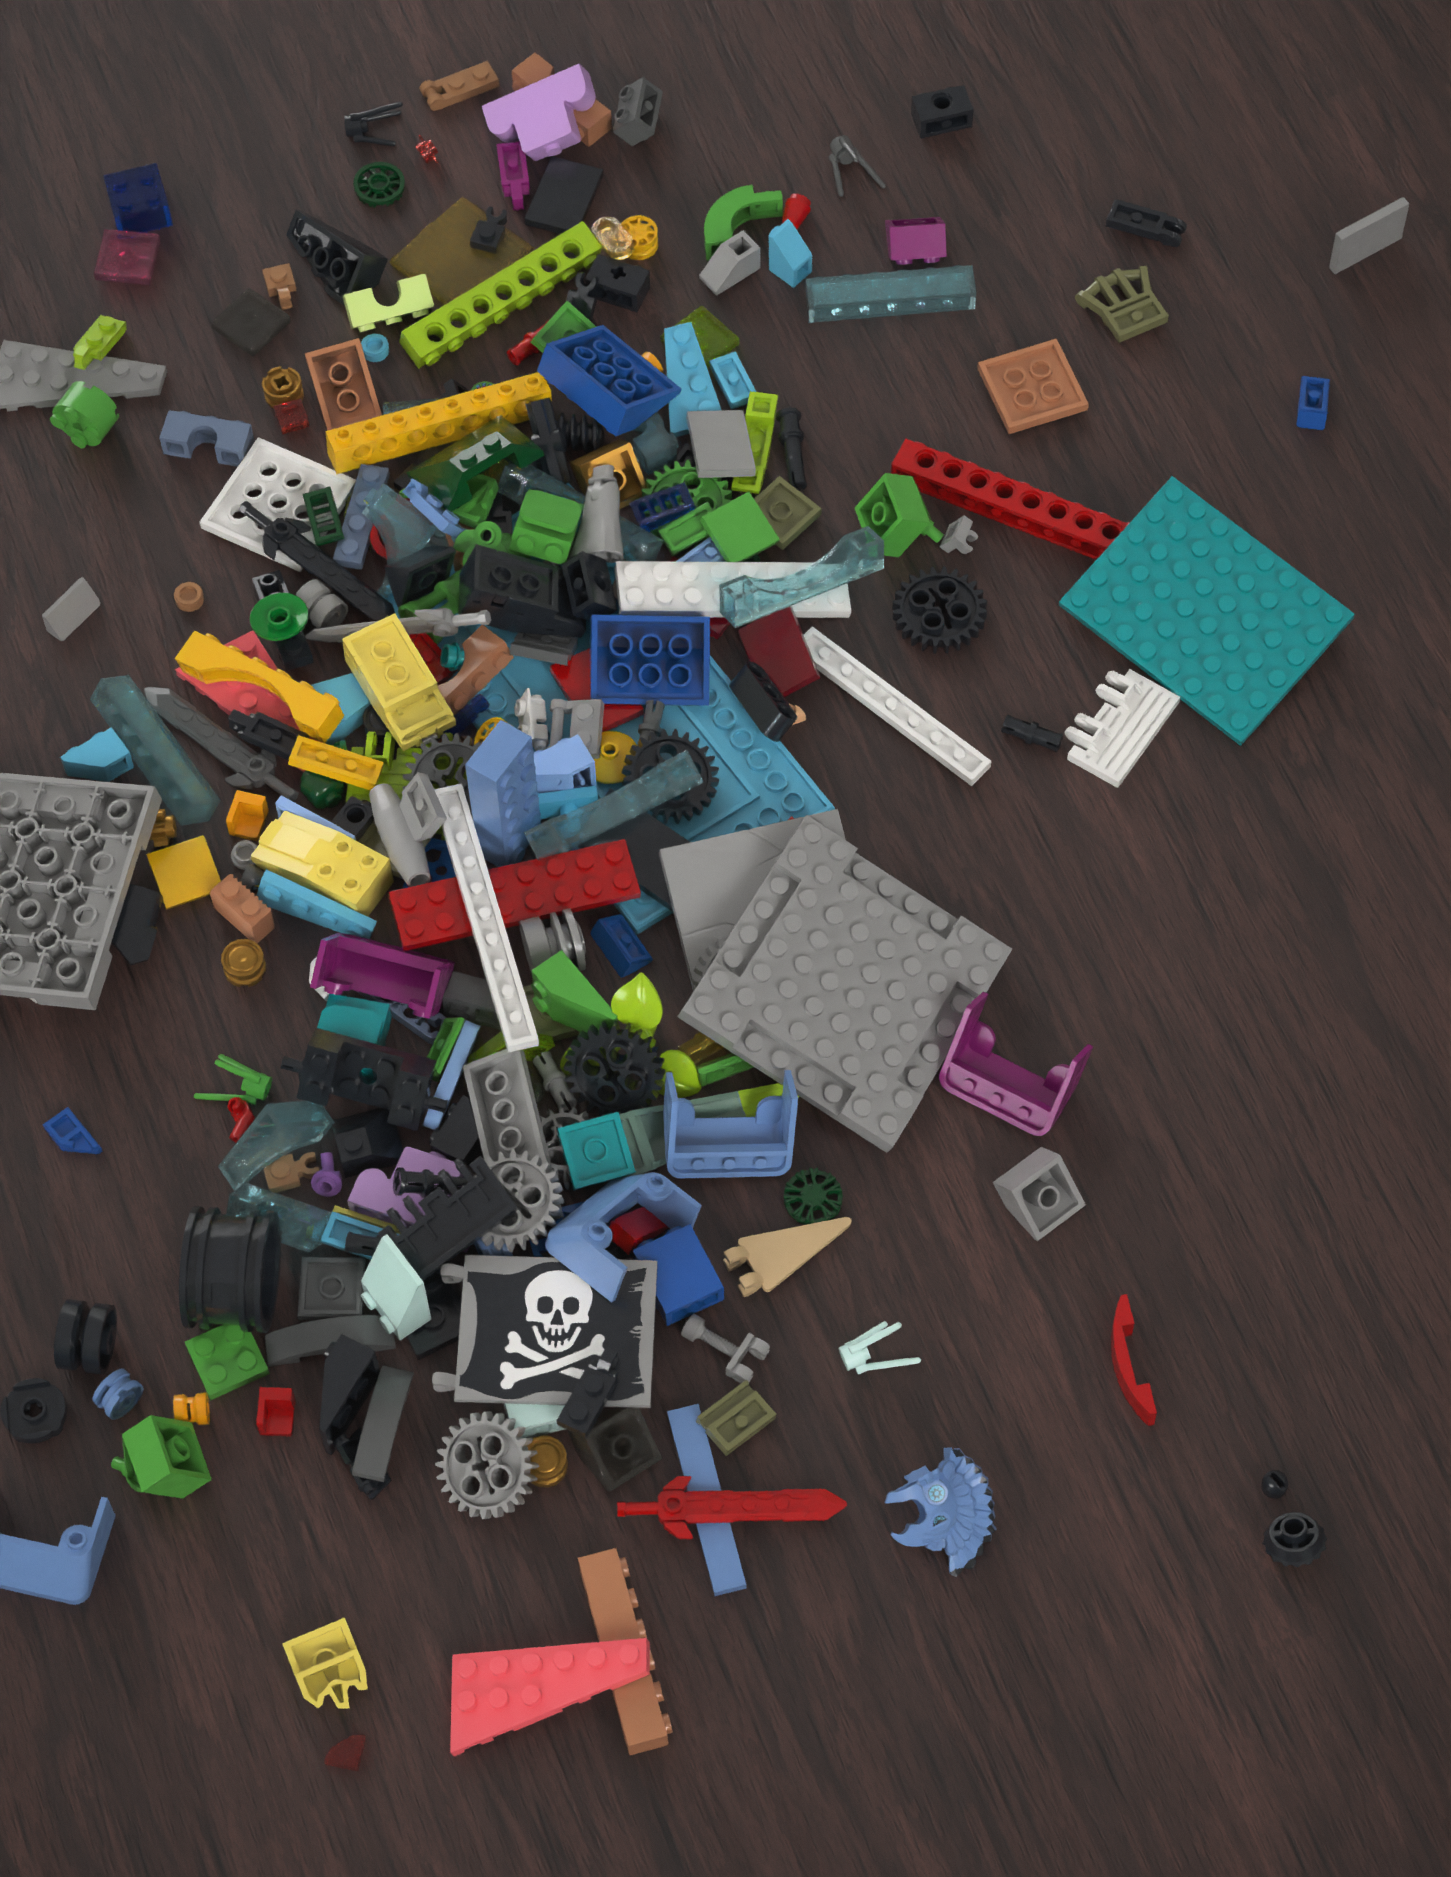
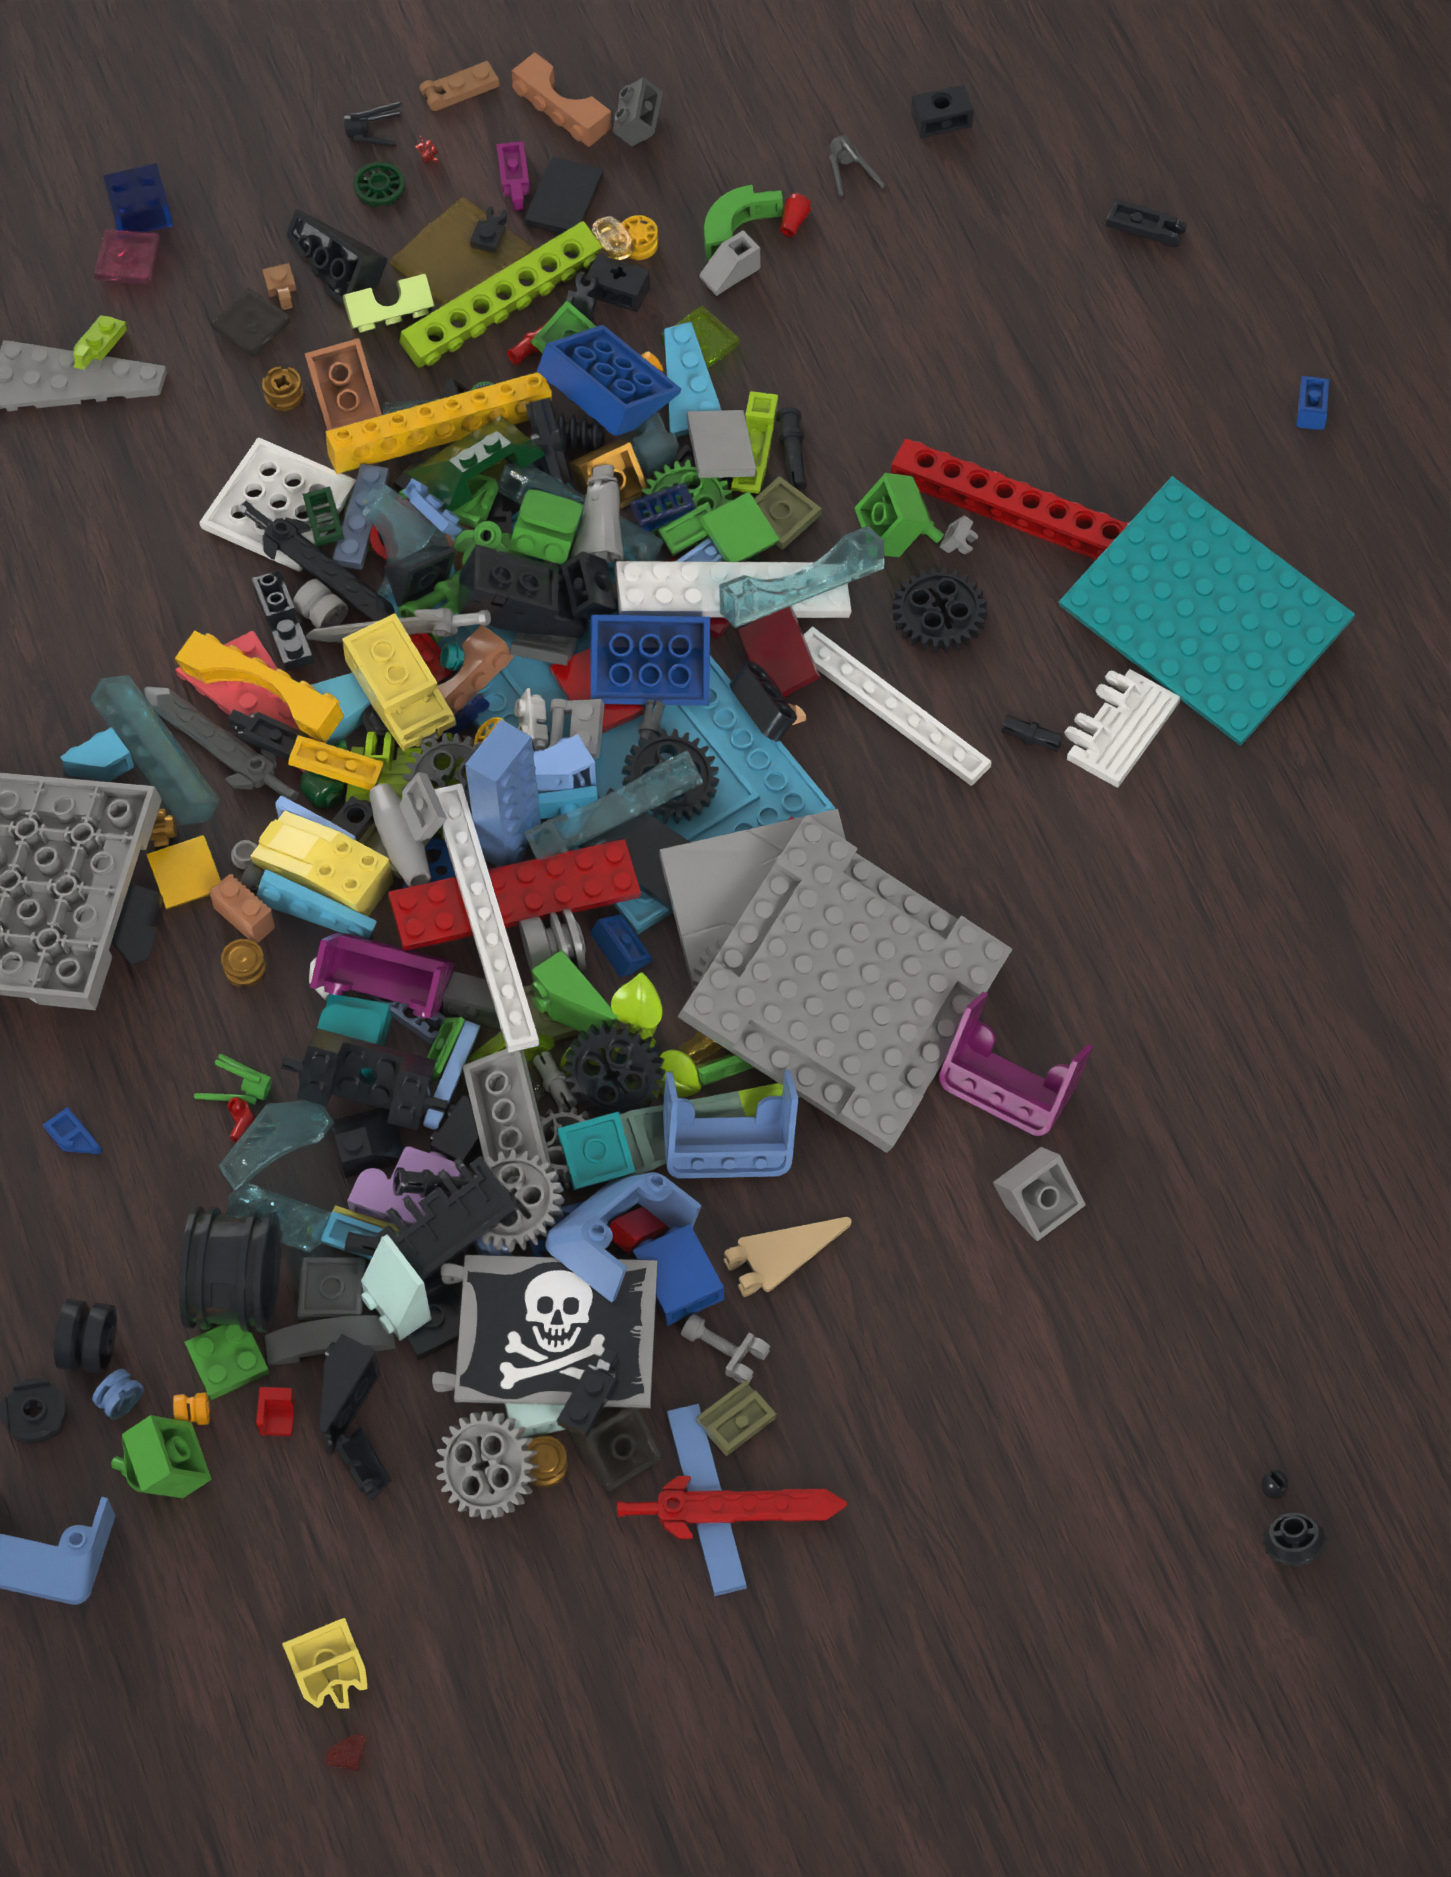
(70, 610): light grey slope -> none
(84, 414): bright green brick -> none
(186, 431): sand blue arch -> none
(188, 596): medium nougat tile -> none
(247, 815): light orange panel -> none
(279, 616): green dish -> none
(285, 1172): medium nougat plate -> none
(291, 416): clear red plate -> none
(327, 1181): medium lavender plate -> none
(375, 347): medium azure tile -> none
(382, 1423): dark grey slope -> none
(526, 1685): coral wing -> none
(543, 113): lavender brick -> none
(610, 766): yellow dish -> none
(615, 1620): nougat brick -> none
(732, 379): medium azure plate -> none
(789, 254): medium azure slope -> none
(813, 1196): dark green wheel -> none
(856, 1352): light aqua plant -> none
(890, 293): clear light blue brick -> none
(916, 239): magenta slope -> none
(952, 1509): medium blue piece -> none
(1032, 386): nougat plate -> none
(1130, 316): olive plate -> none
(1138, 1396): red slope -> none
(1369, 235): light grey tile -> none

